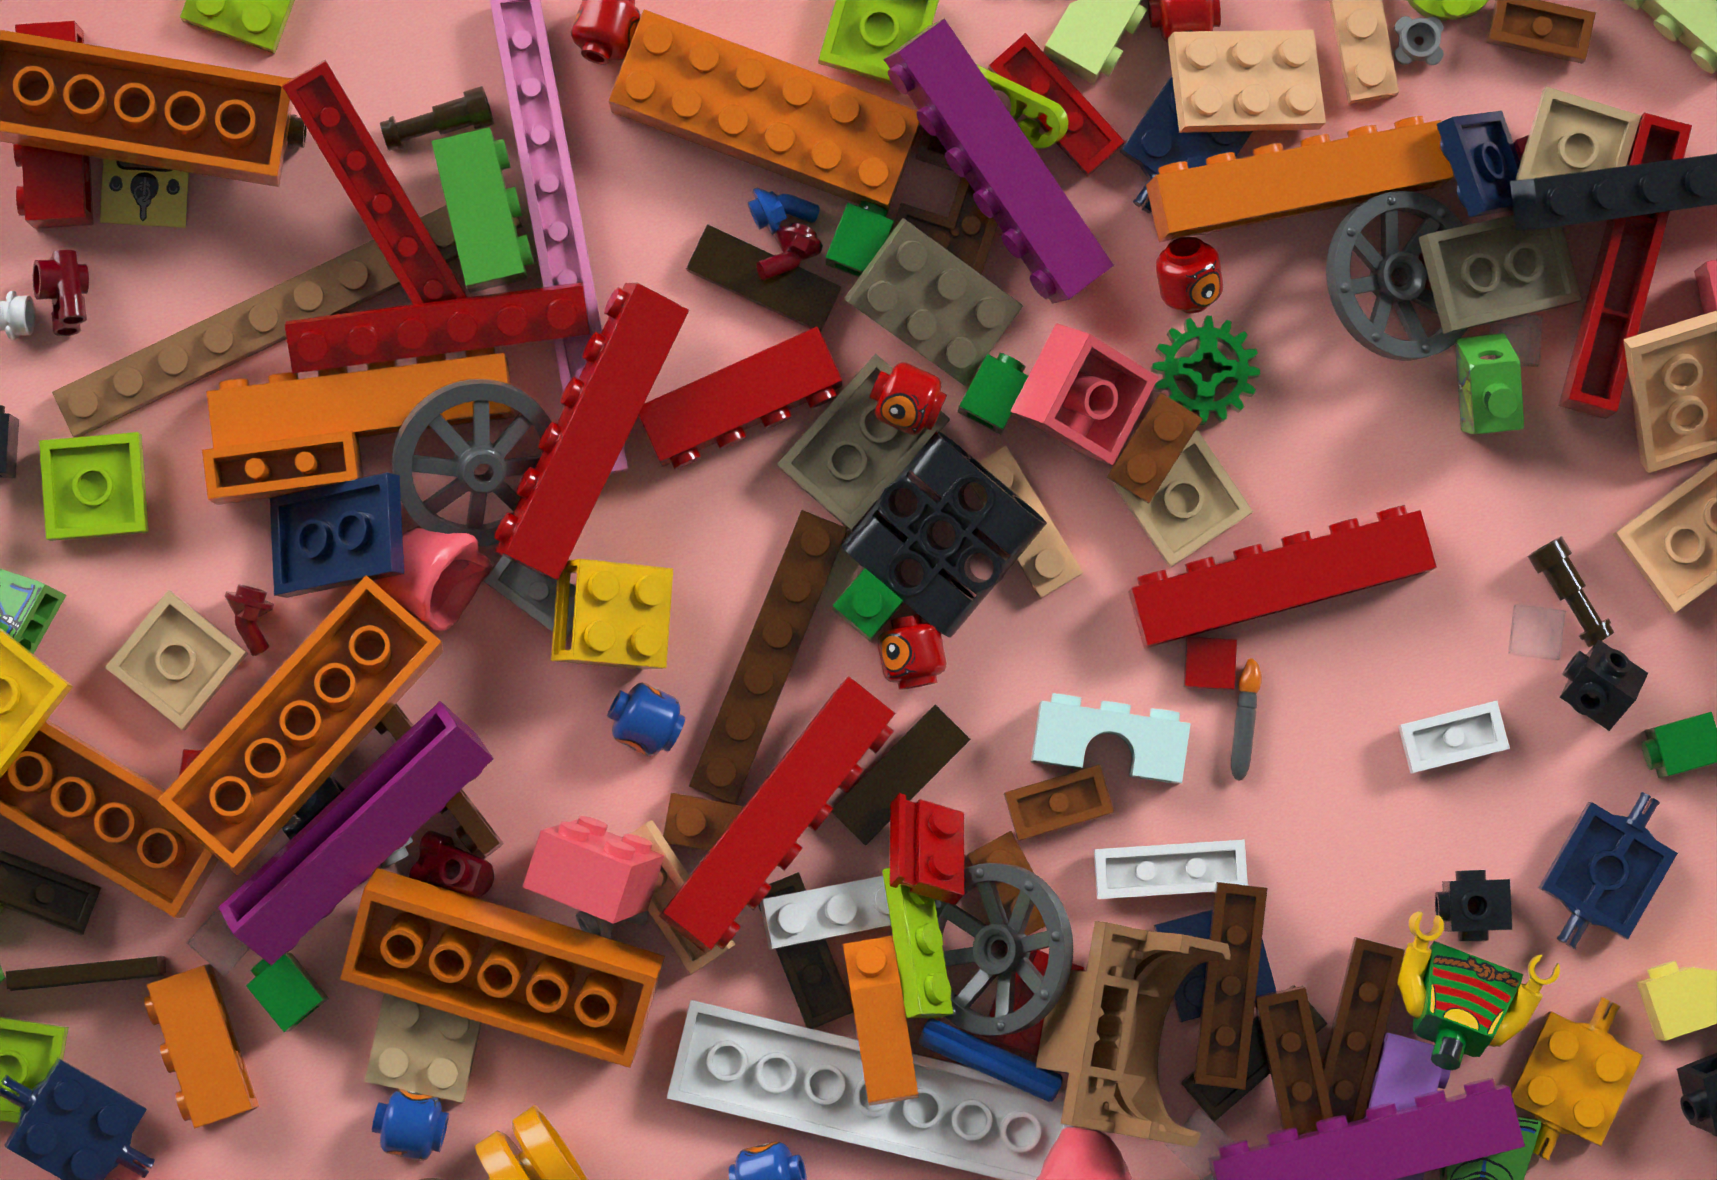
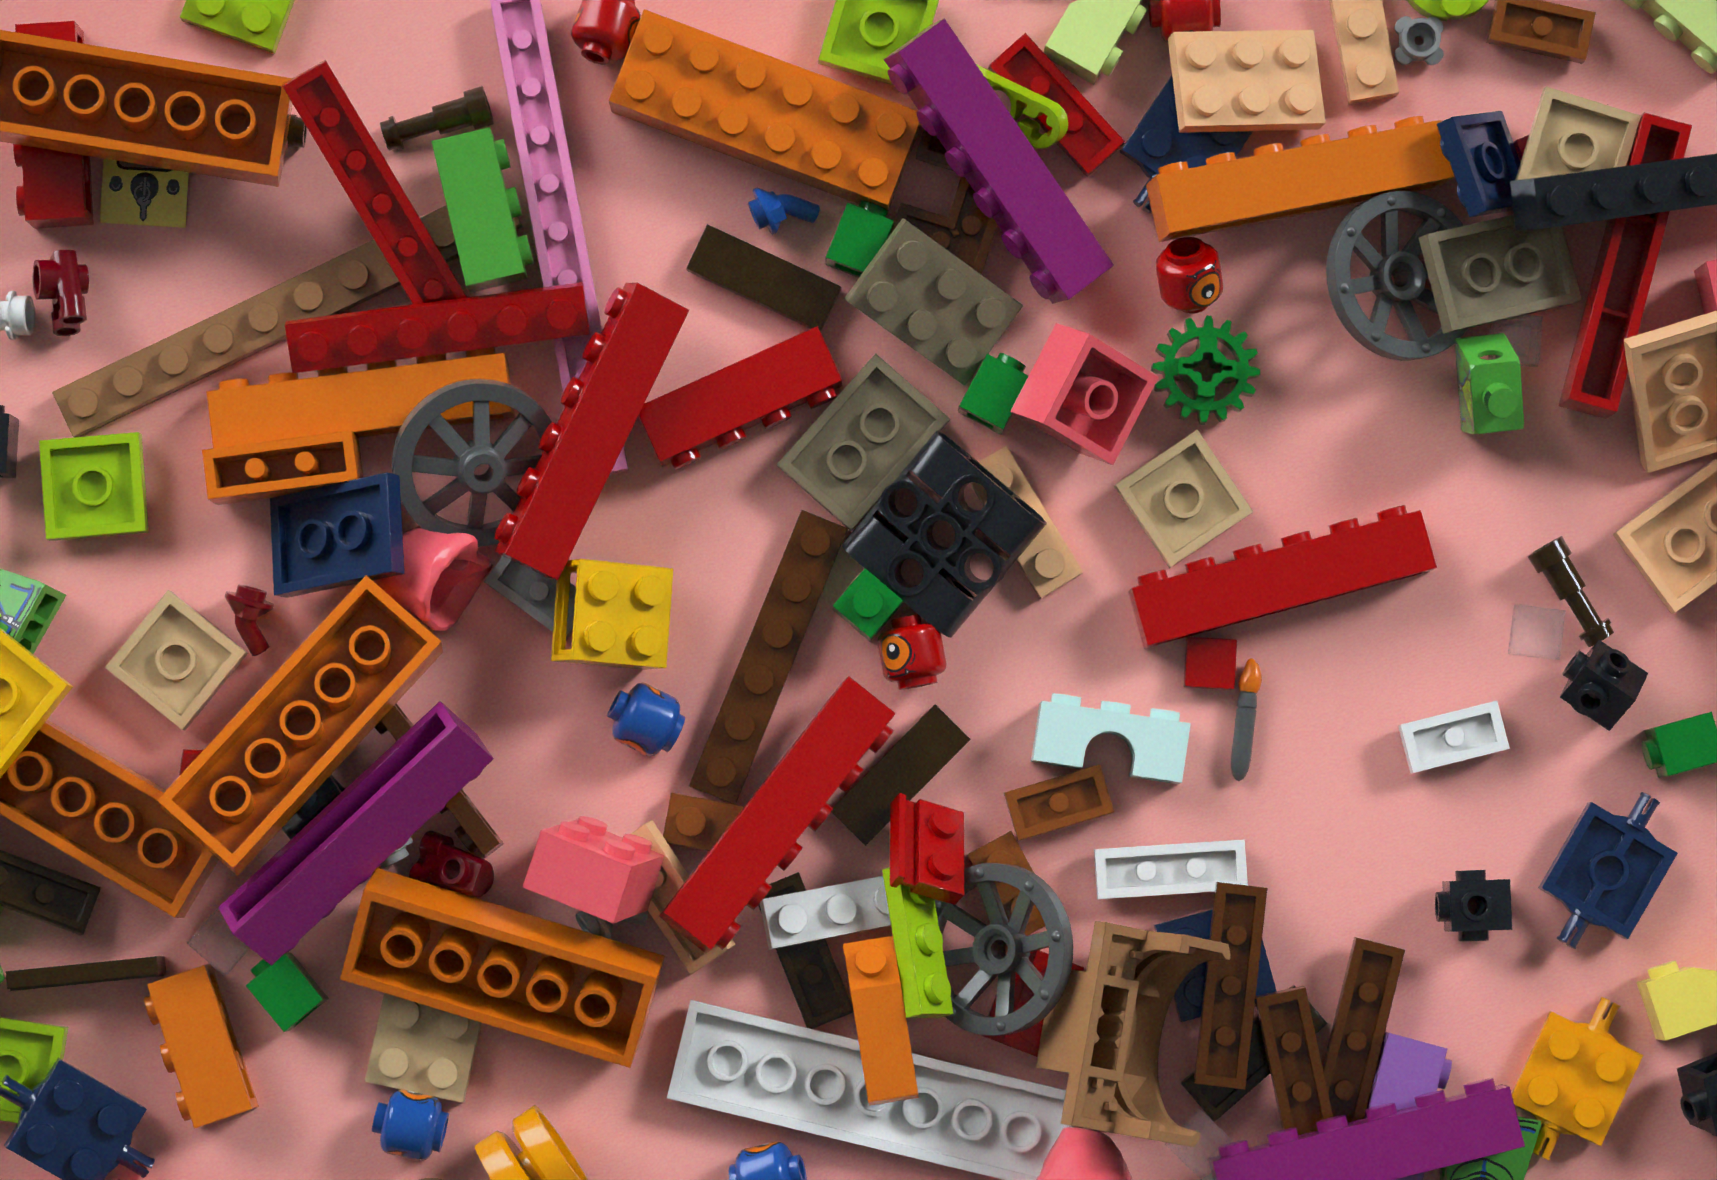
(797, 244): dark red plate -> none
(908, 398): red head -> none
(990, 1059): blue axle -> none
(1154, 448): dark orange plate -> none
(1463, 998): torso -> none

